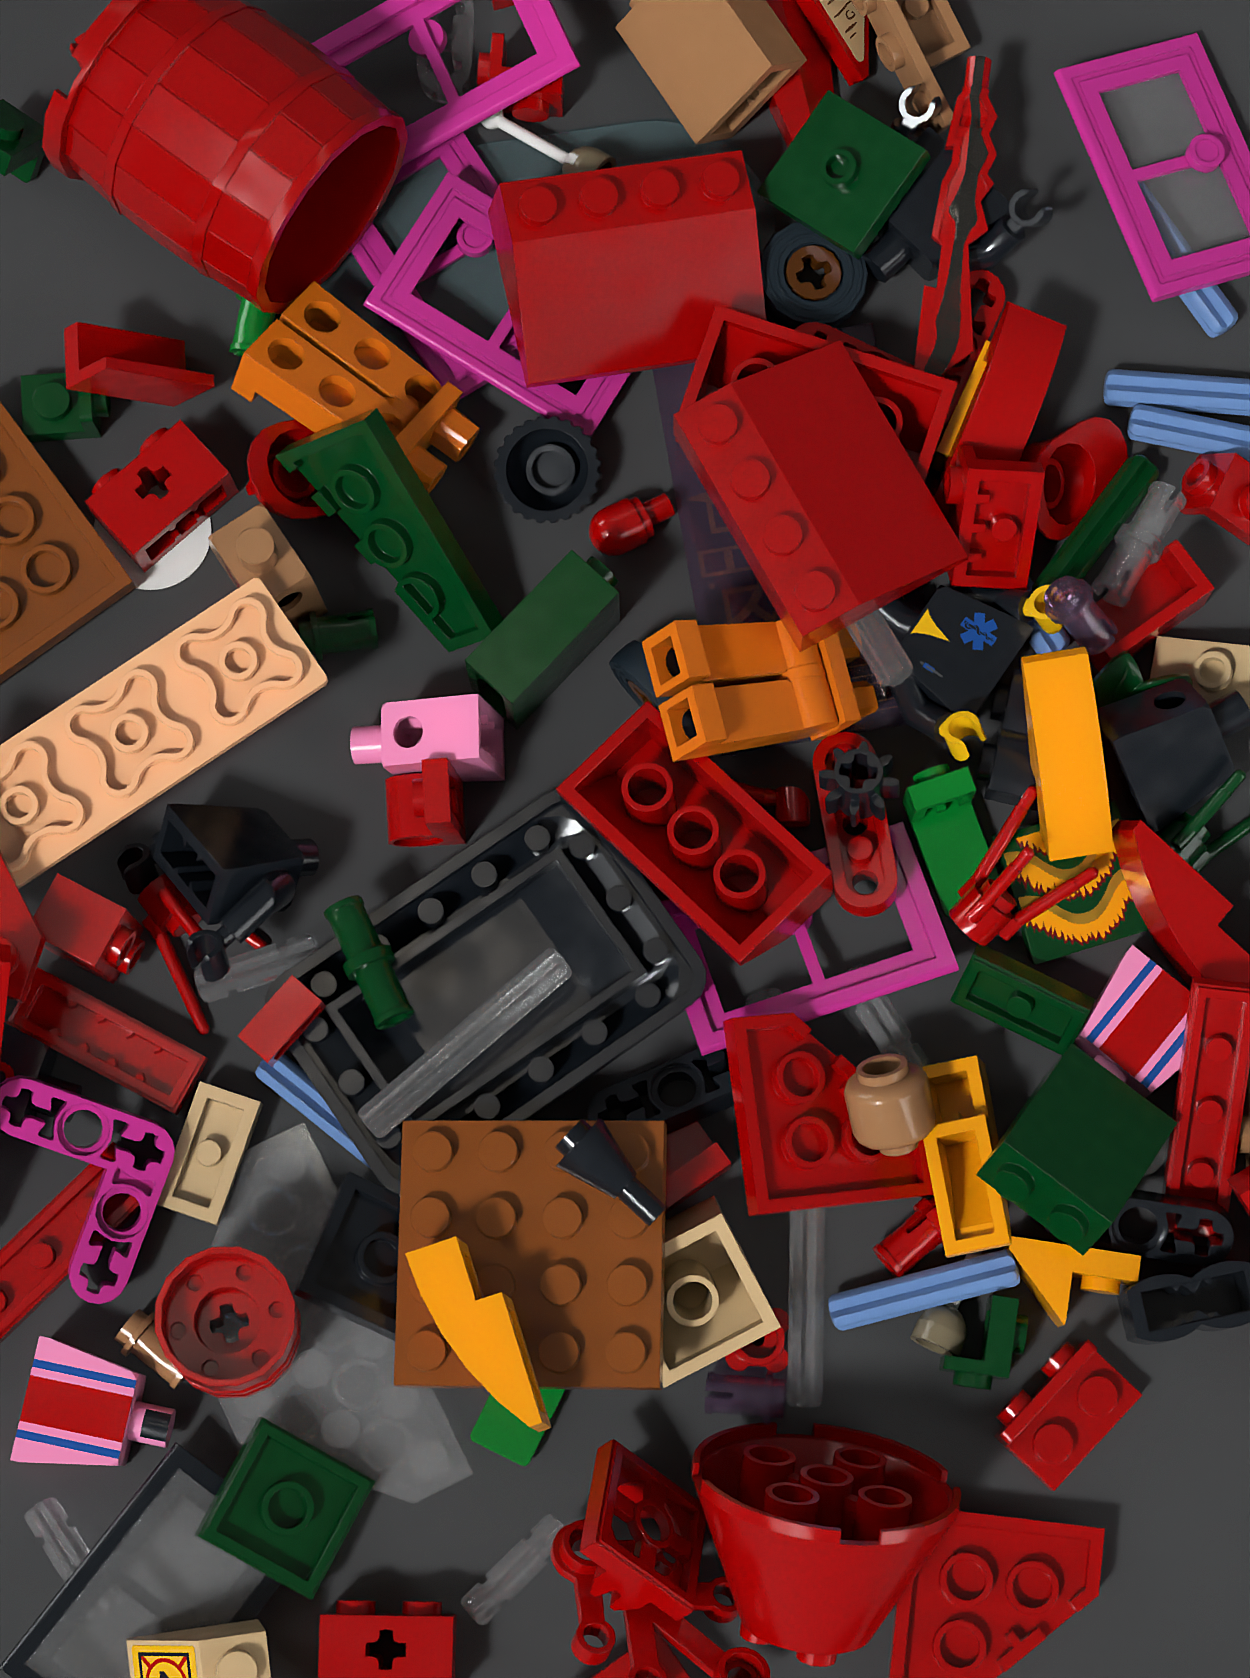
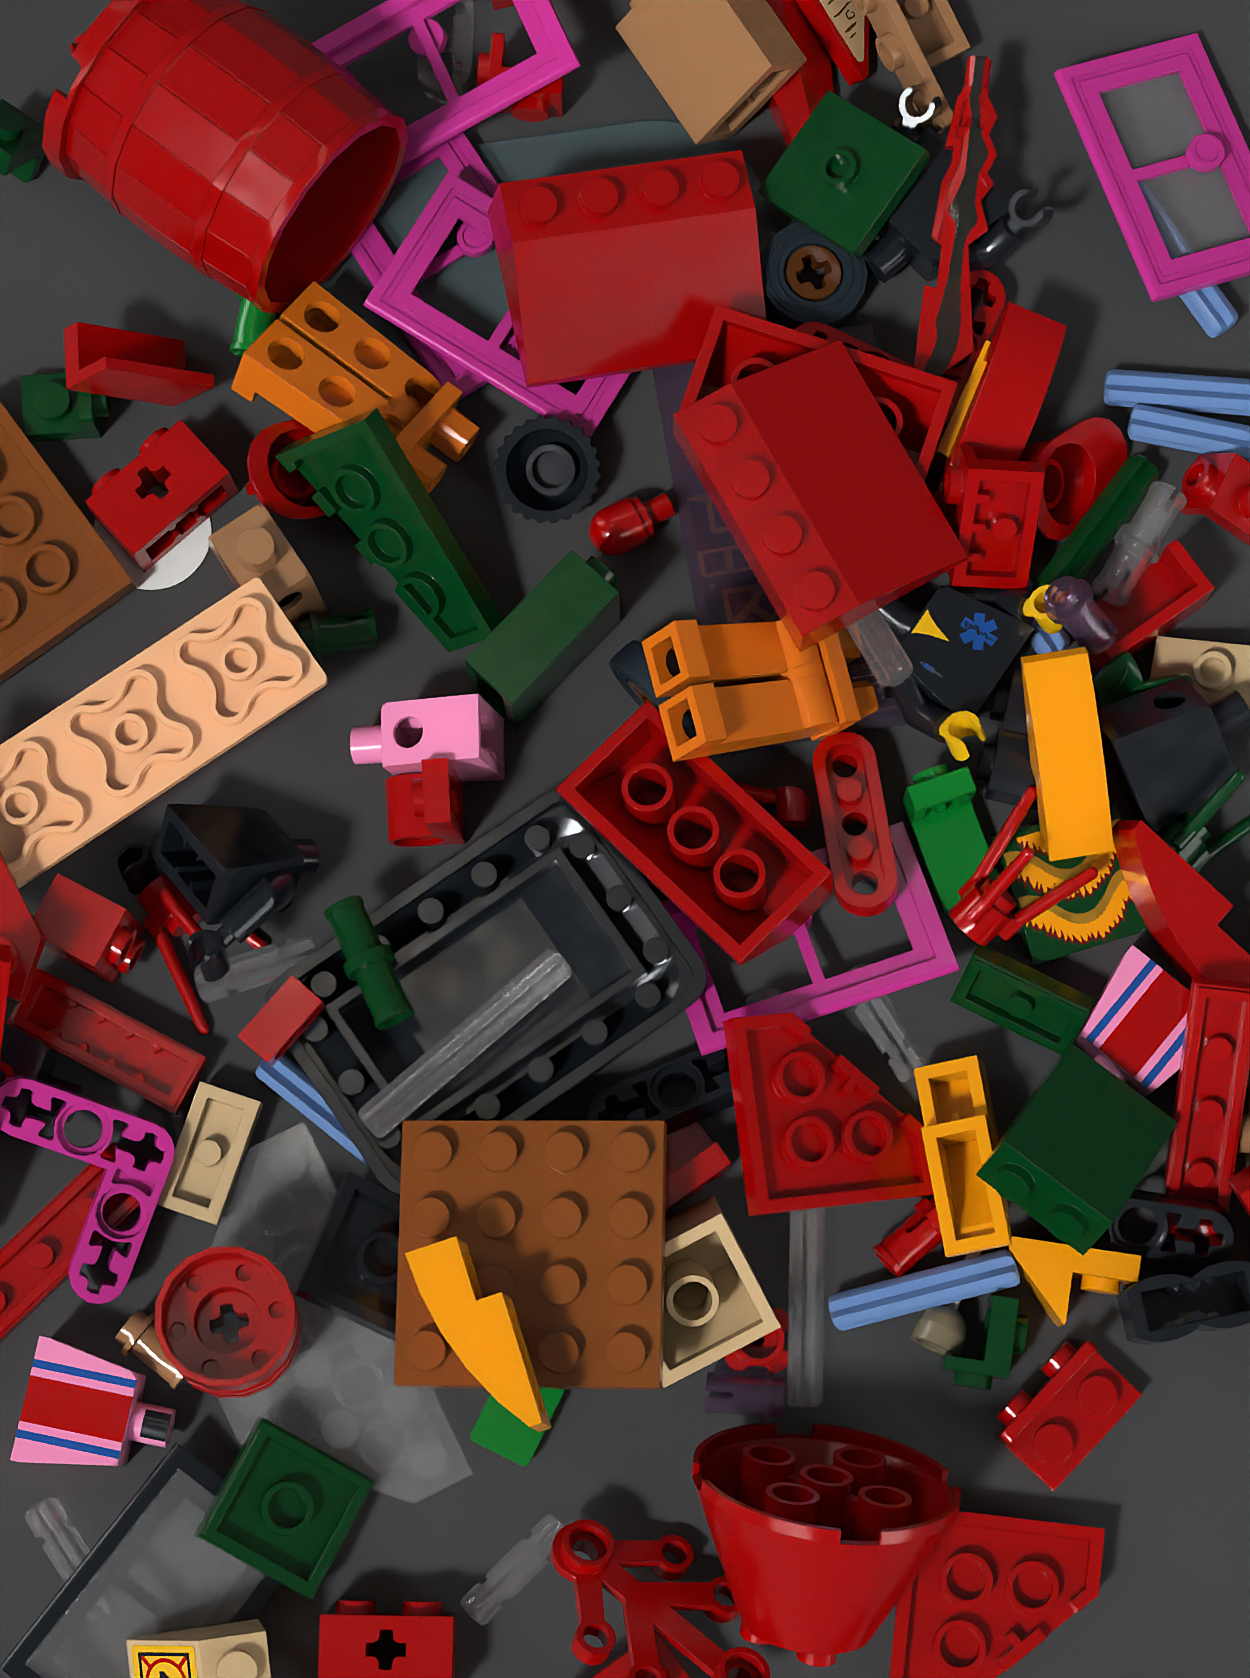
(578, 160): hinge -> none
(599, 1161): black cone -> none
(633, 1492): red piece -> none
(853, 766): black gear -> none
(890, 1104): medium nougat head -> none

